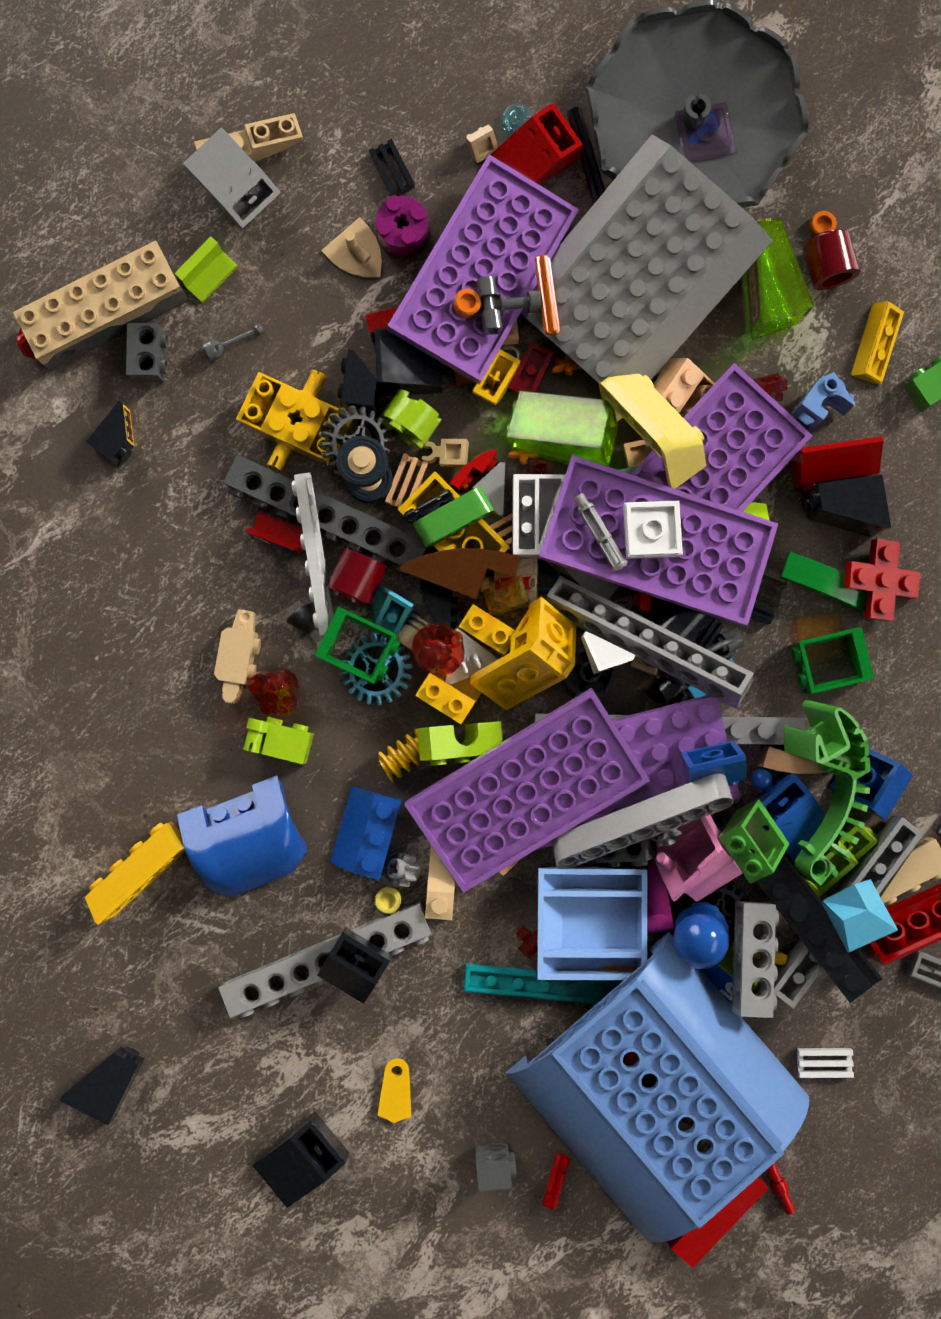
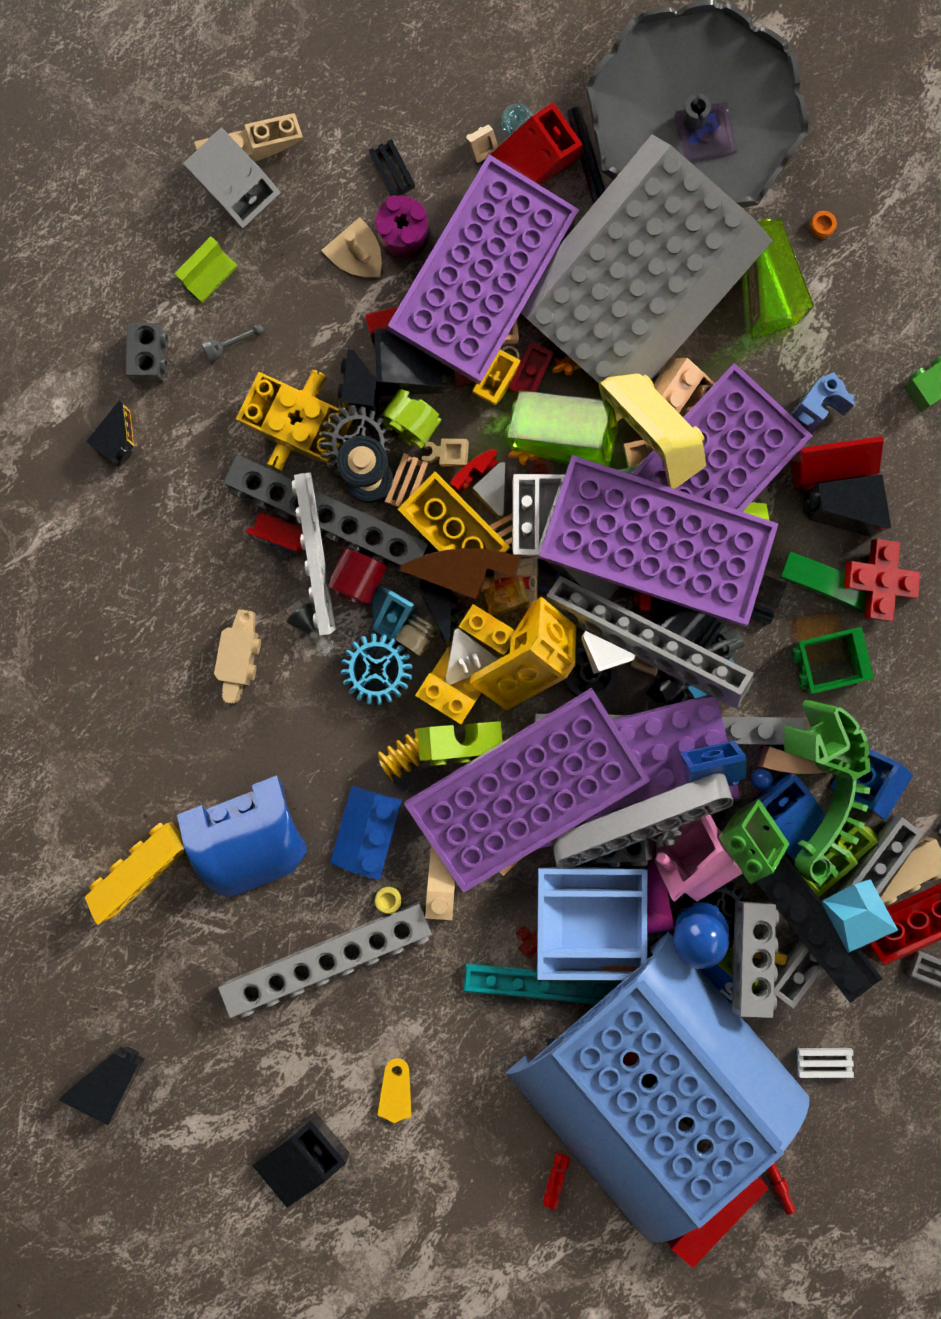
(98, 307): tan piece -> none
(274, 691): clear red plate -> none
(277, 740): lime hinge -> none
(332, 635): green window -> none
(354, 965): black slope -> none
(403, 870): light grey gear -> none
(428, 506): black axle -> none
(438, 649): clear red plate -> none
(453, 517): bright green beam -> none
(467, 303): orange tile -> none
(494, 1167): dark grey brick -> none
(496, 304): dark grey bar -> none
(547, 293): orange axle -> none
(600, 532): light grey piece -> none
(652, 529): white plate -> none
(773, 384): clear red tile -> none
(831, 259): dark red piece -> none
(877, 342): yellow slope -> none

